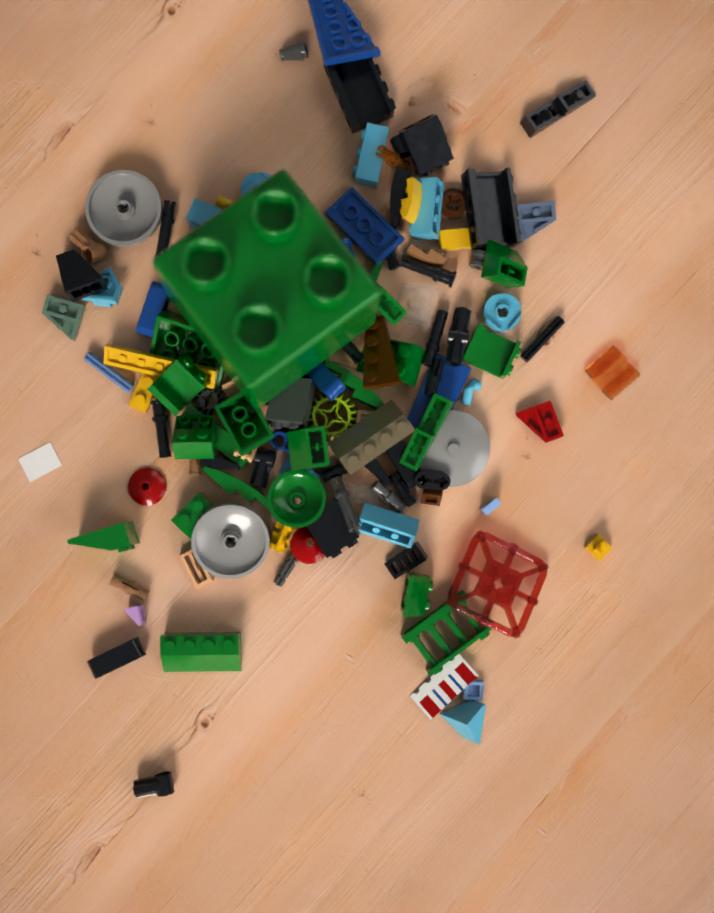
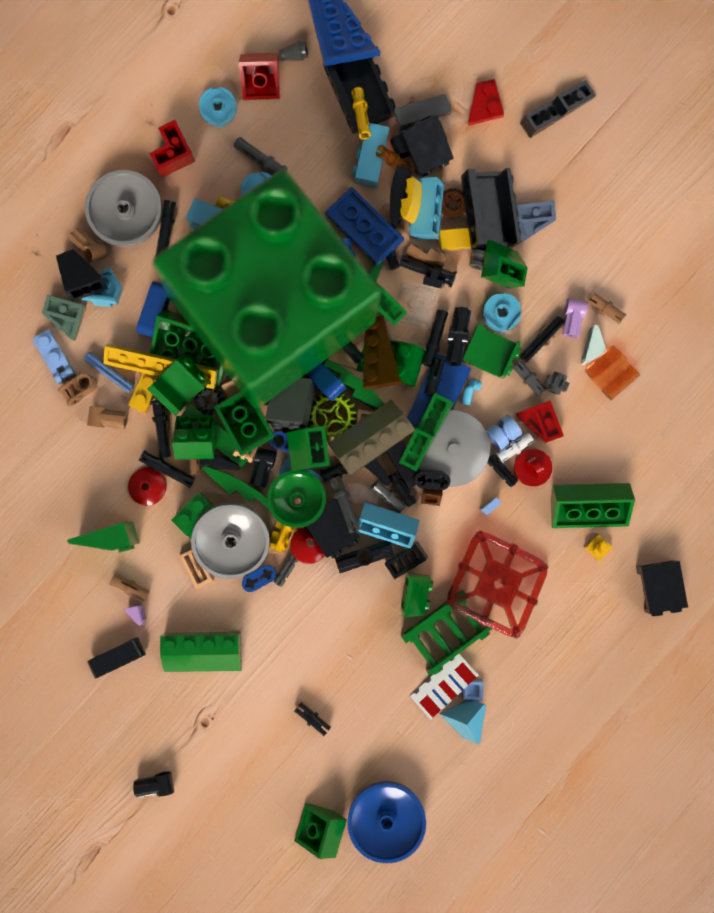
(40, 462): white sticker -> none
(53, 356): none -> light blue plate
(74, 389): none -> medium nougat piece
(102, 417): none -> medium nougat piece
(167, 469): none -> black pin
(175, 153): none -> red brick
(216, 96): none -> medium azure plate
(256, 574): none -> blue beam
(259, 76): none -> red slope
(267, 162): none -> dark grey pin
(312, 719): none -> black pin
(320, 831): none -> green slope
(360, 108): none -> yellow pin
(377, 552): none -> black piece
(386, 822): none -> blue dish
(416, 111): none -> dark grey tile
(434, 279): none -> black tile
(485, 103): none -> red wing
(502, 471): none -> black axle
(503, 432): none -> light blue wheel
(515, 447): none -> white pin
(529, 378): none -> dark grey pin
(533, 467): none -> red tile
(556, 383): none -> dark grey gear
(575, 312): none -> lavender piece
(591, 505): none -> green slope
(594, 345): none -> light aqua slope
(607, 308): none -> medium nougat pin
(663, 587): none -> black panel

